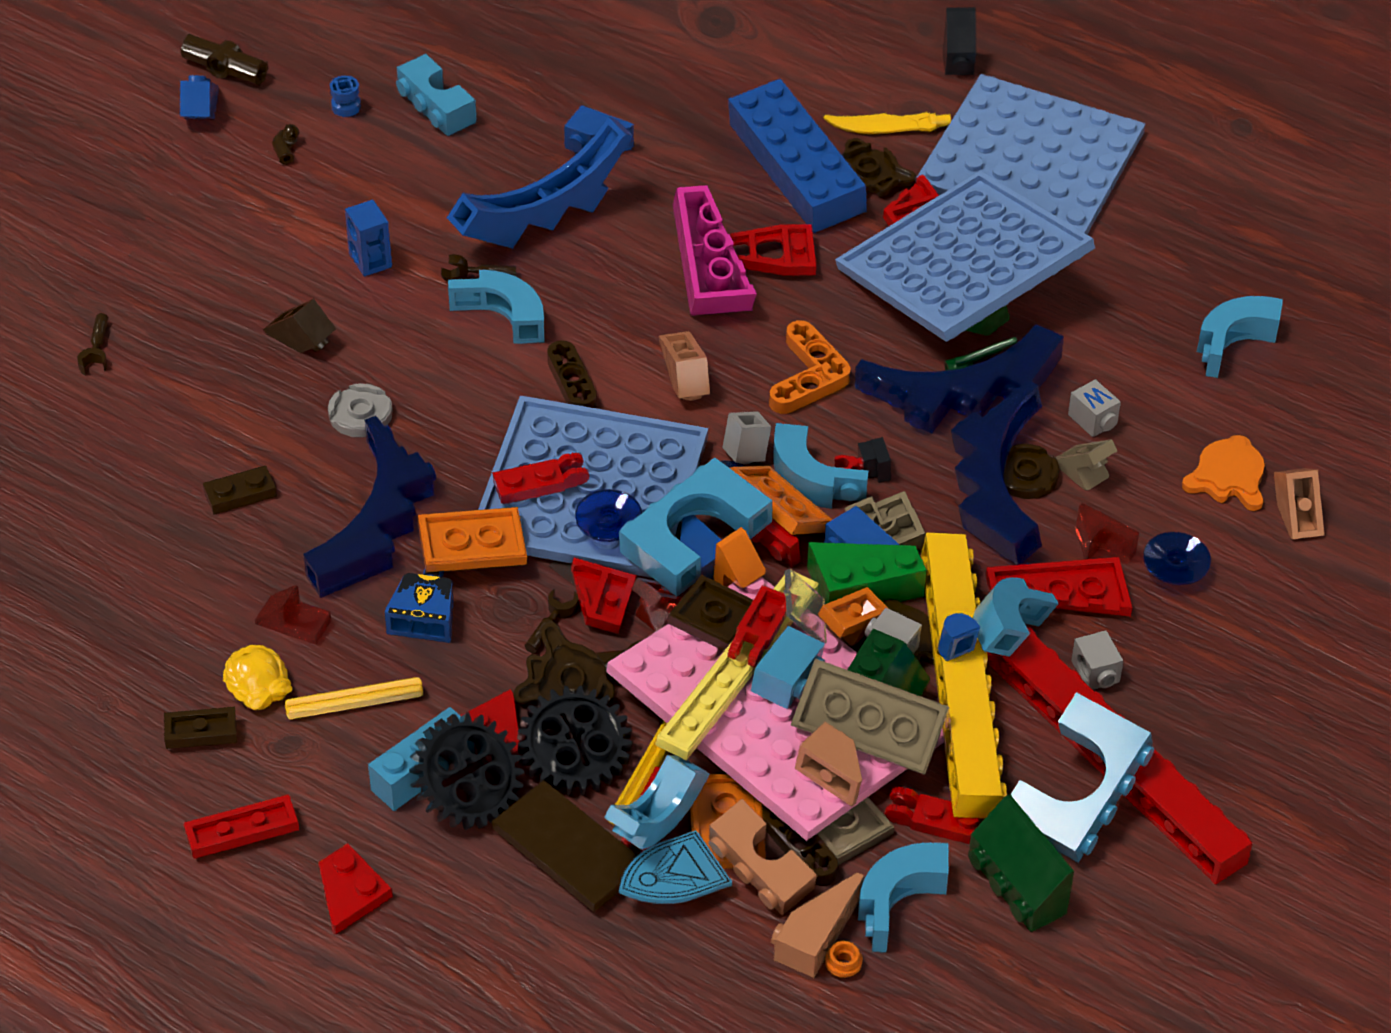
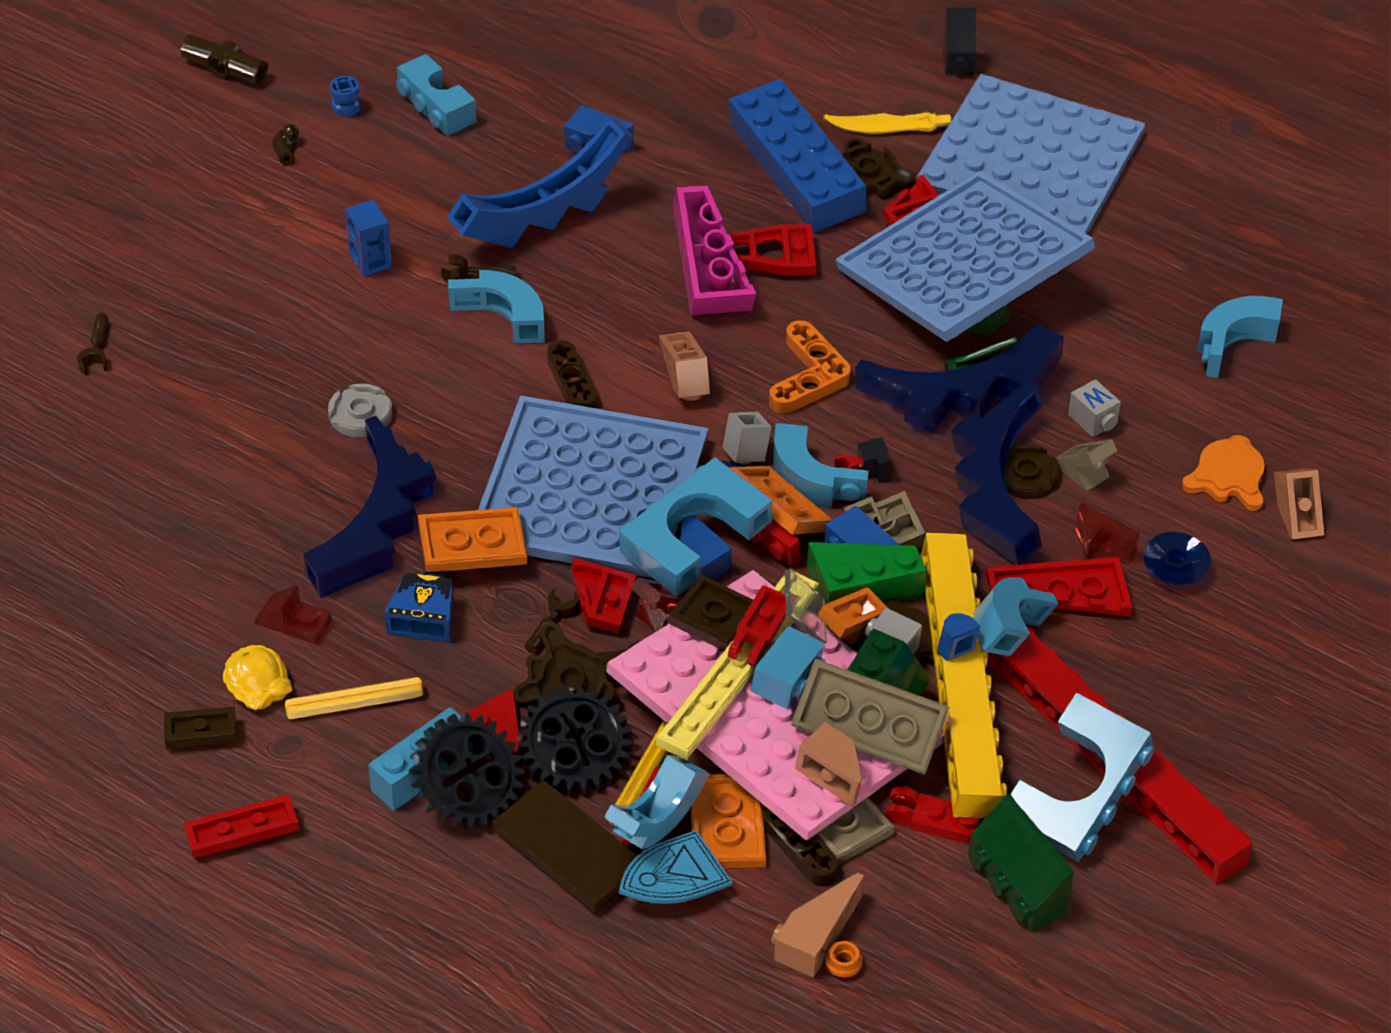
(198, 98): blue slope -> none
(239, 489): dark brown plate -> none
(302, 327): dark brown slope -> none
(350, 887): red wing -> none
(540, 478): red hinge -> none
(605, 513): clear blue dish -> none
(737, 560): orange slope -> none
(779, 881): nougat arch -> none
(897, 875): dark azure arch -> none
(1097, 660): light grey brick -> none

